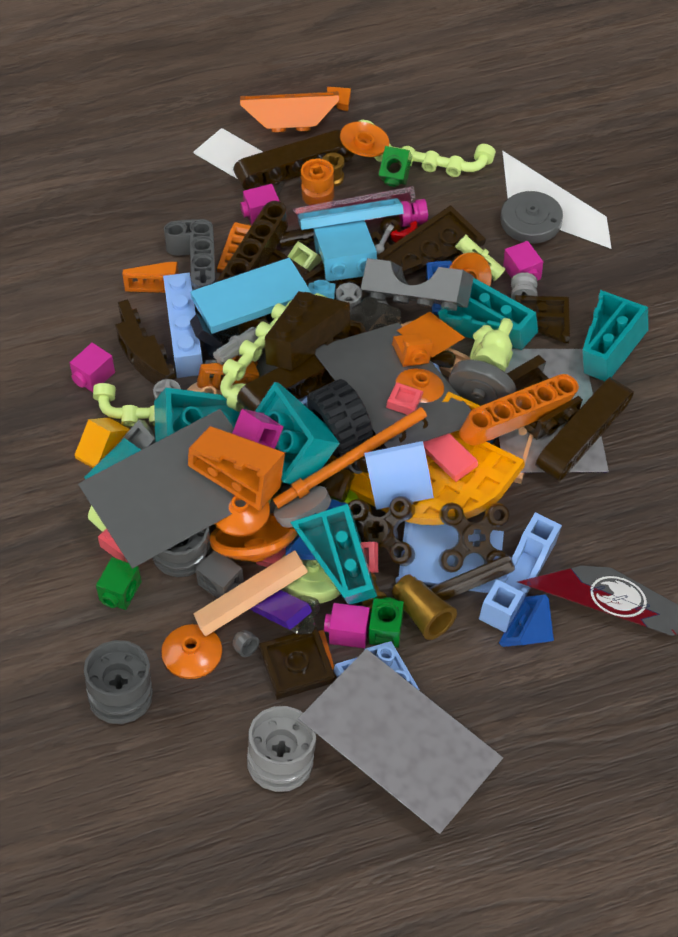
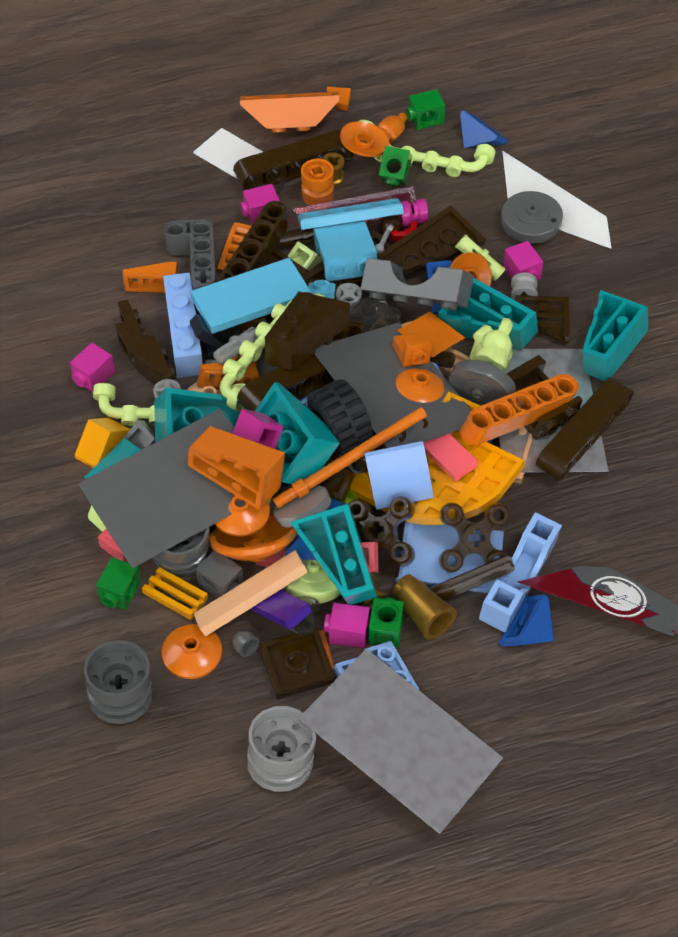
(156, 581): none -> light orange tile
(393, 126): none -> orange plant
(404, 399): coral tile -> none
(426, 109): none -> green brick
(478, 132): none -> slope

